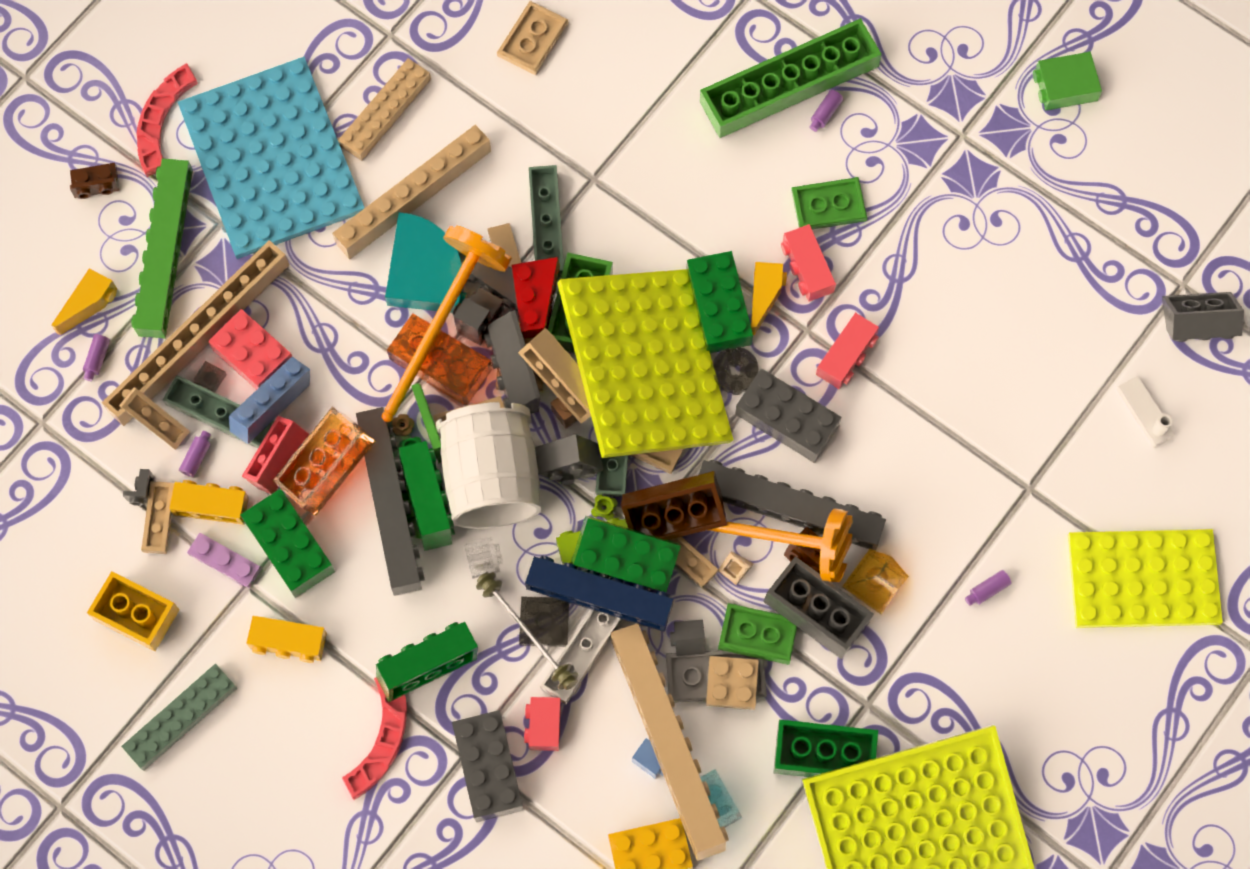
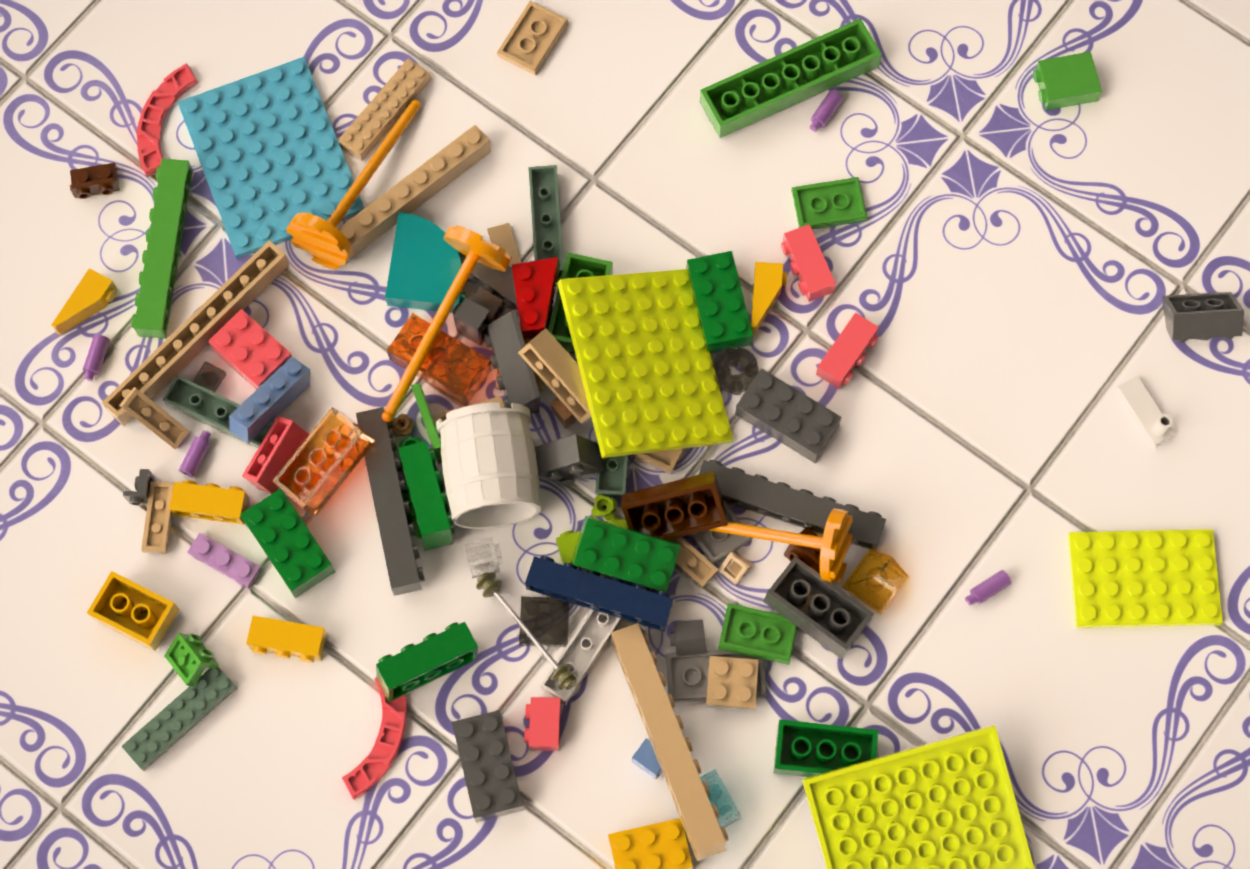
(189, 657): none -> bright green bracket
(322, 237): none -> light orange piece
(718, 545): none -> light grey tile

